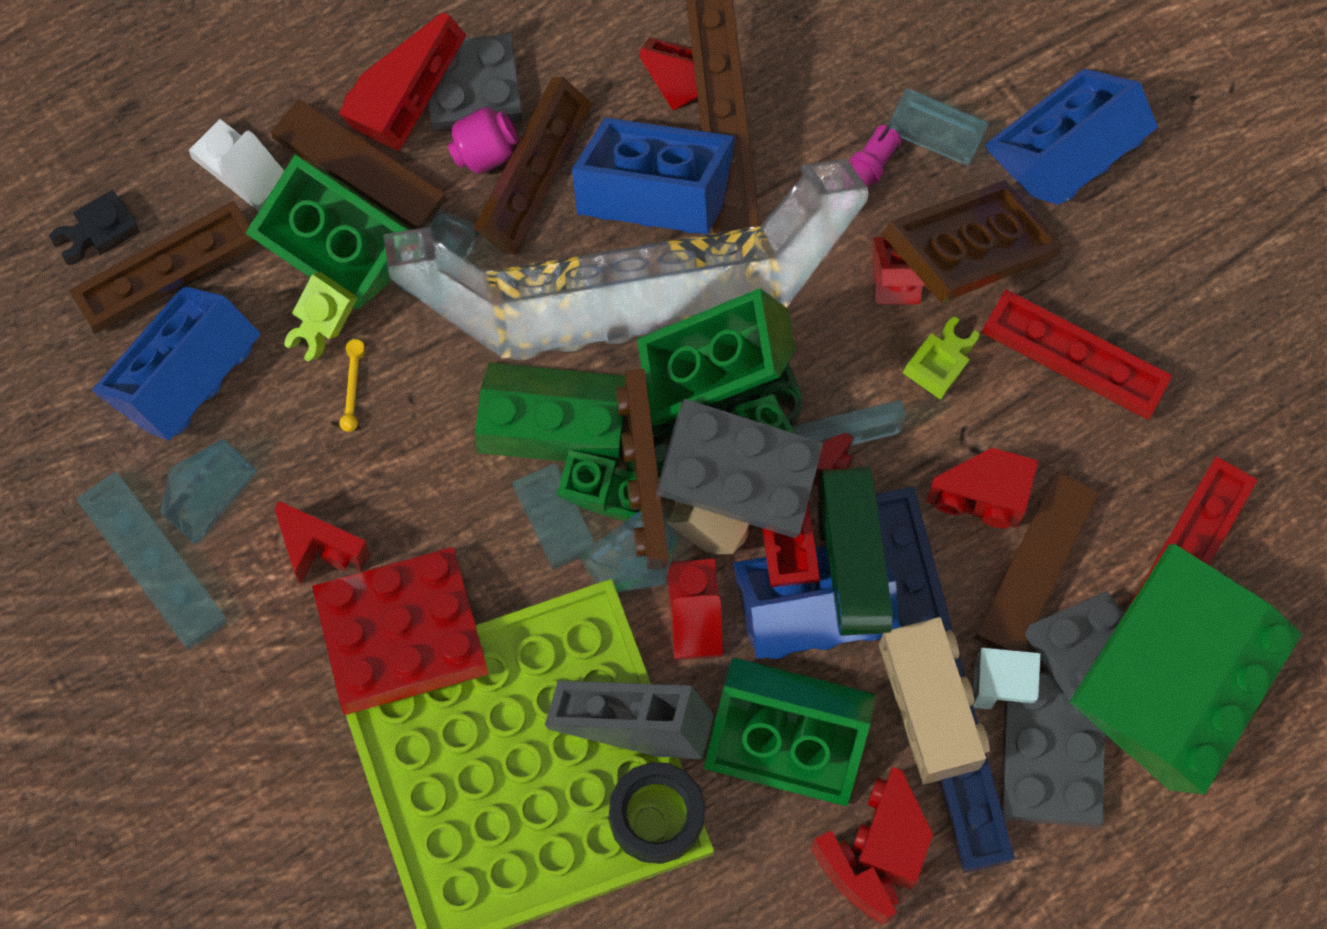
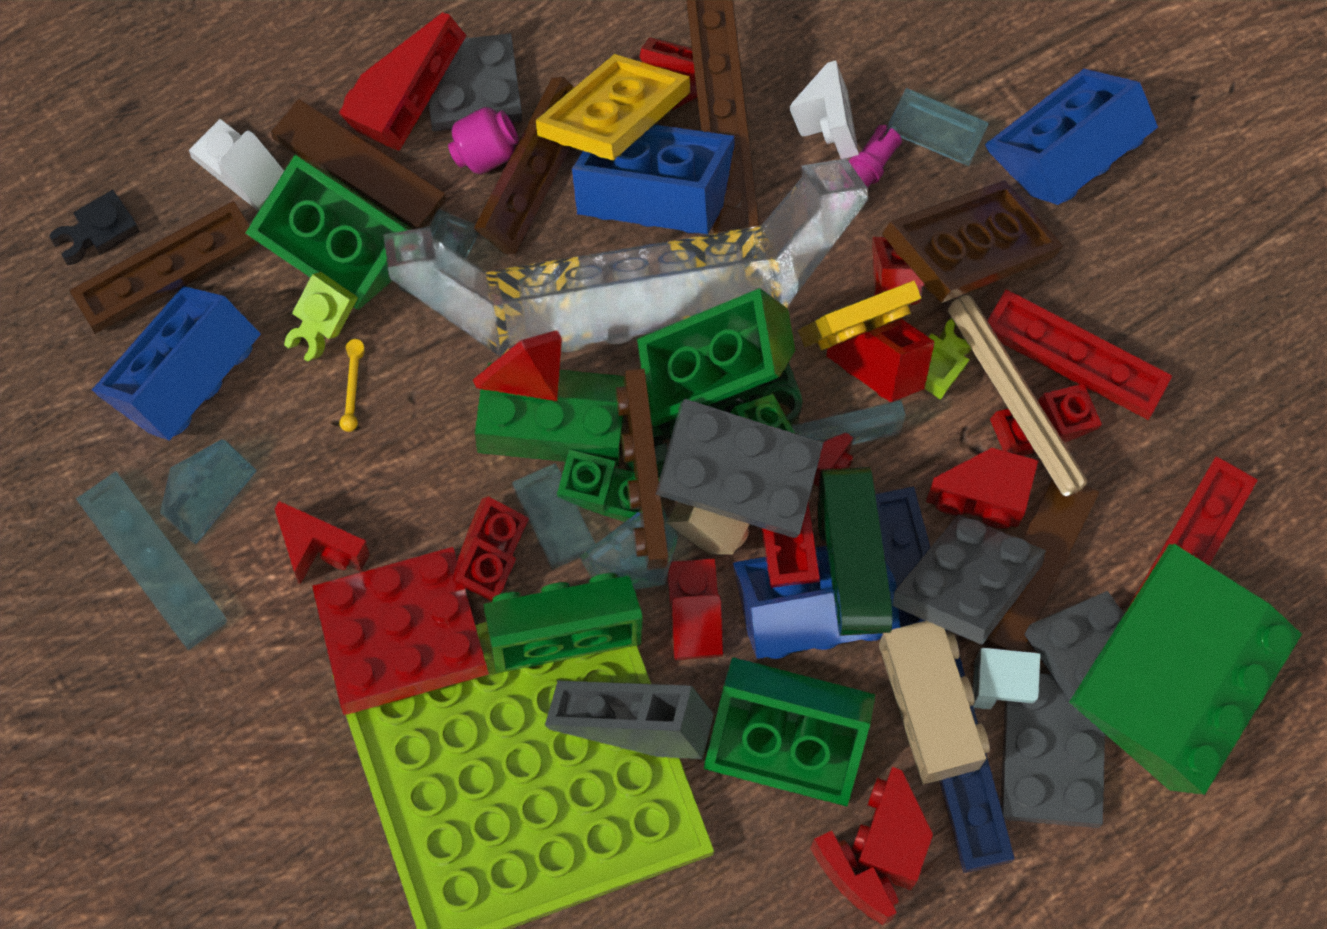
(489, 548): none -> red slope
(526, 369): none -> red slope
(563, 622): none -> green slope
(613, 106): none -> yellow plate
(656, 774): black tyre -> none
(827, 109): none -> white slope
(860, 317): none -> yellow plate
(887, 359): none -> red slope
(969, 578): none -> dark grey plate
(1017, 396): none -> tan axle
(1068, 411): none -> red slope

